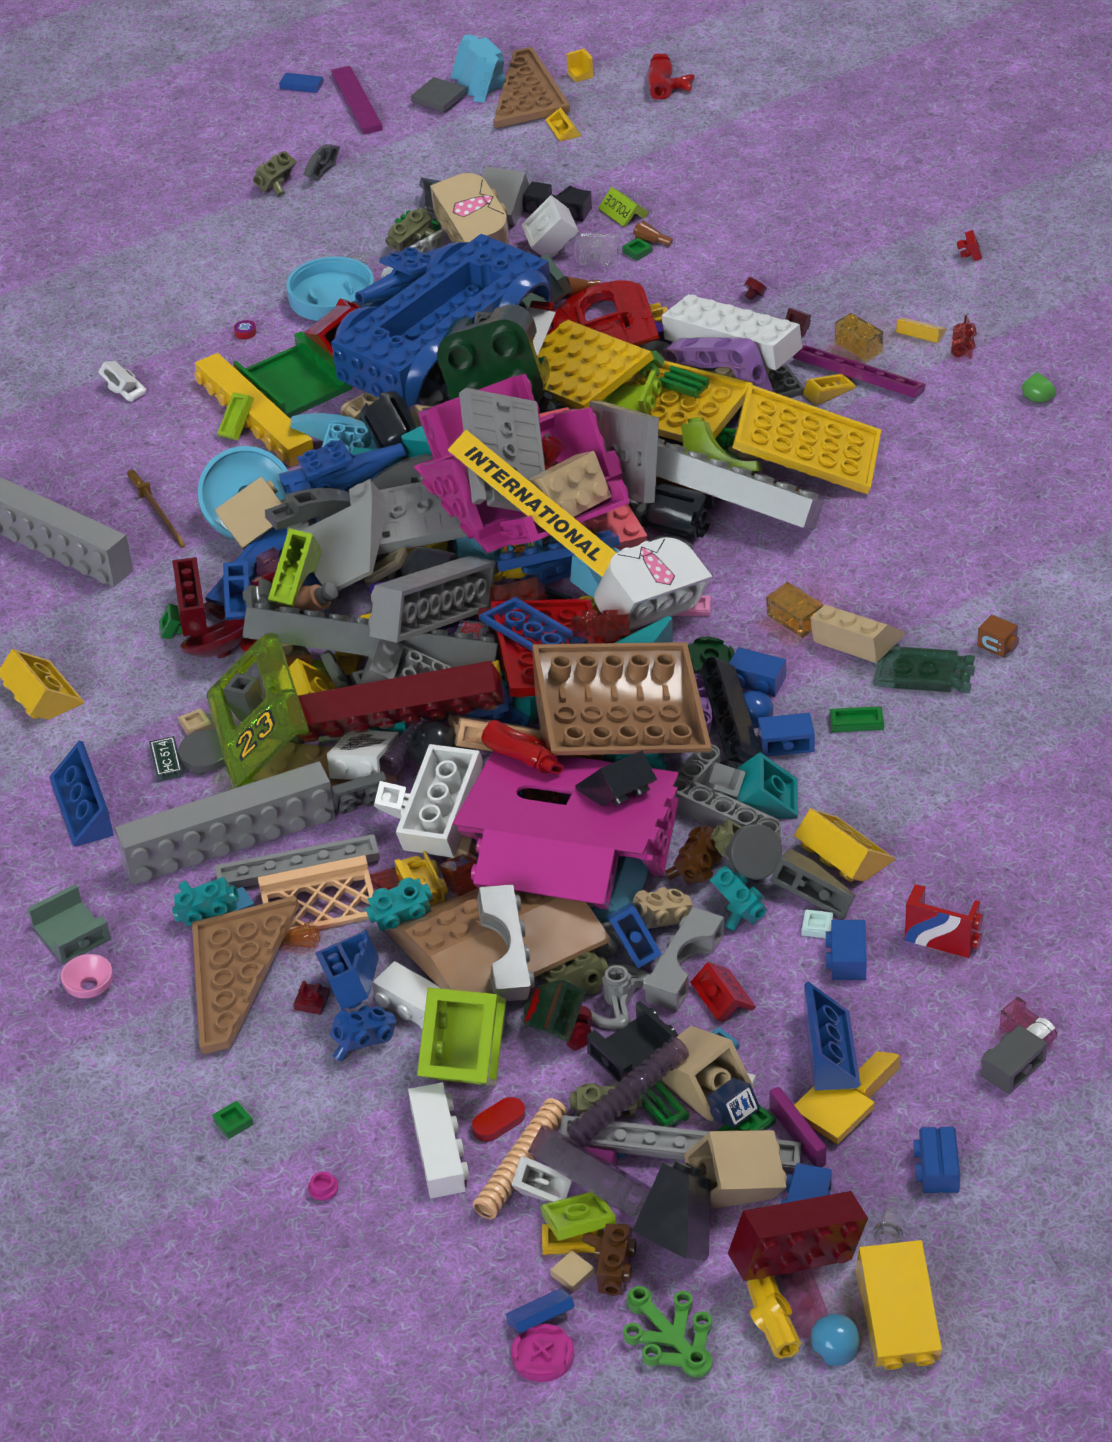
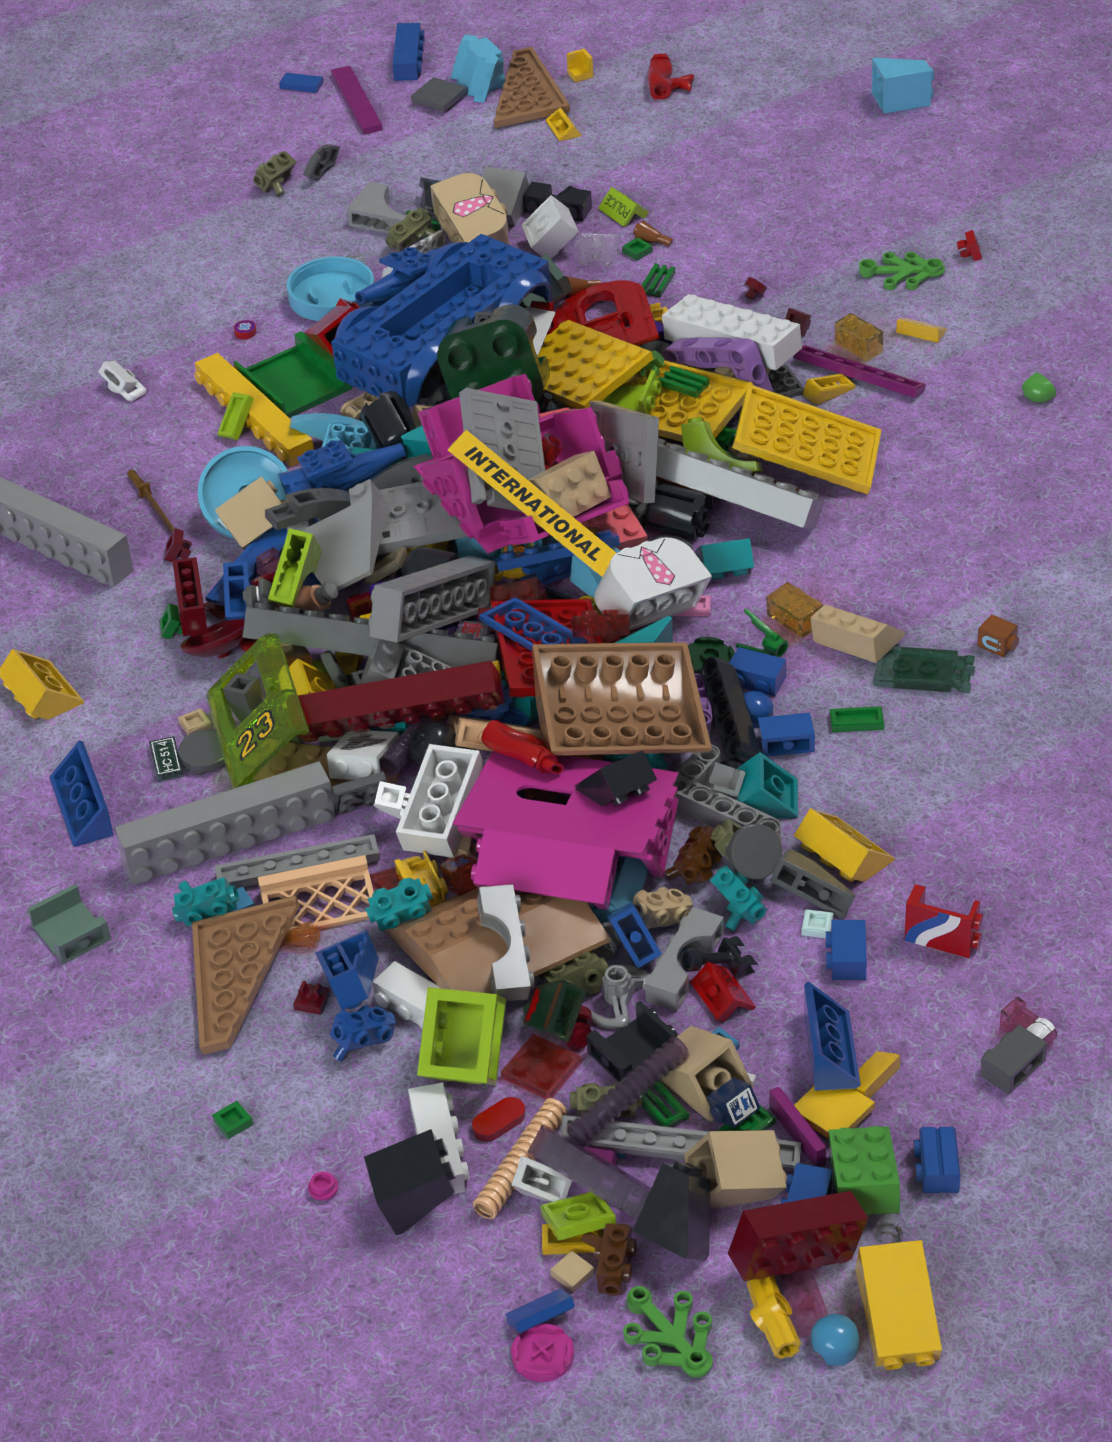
(83, 969): bright pink piece -> none
(177, 546): none -> dark red tile
(359, 605): none -> dark red tile
(371, 209): none -> light grey arch
(408, 51): none -> blue brick
(410, 1179): none -> black slope
(541, 1067): none -> clear red plate
(650, 277): none -> green tile
(727, 557): none -> teal slope
(727, 953): none -> black bar
(772, 642): none -> green plant
(866, 1165): none -> bright green brick
(901, 83): none -> medium azure slope
(904, 268): none -> bright green plant
(963, 338): clear red hinge -> none

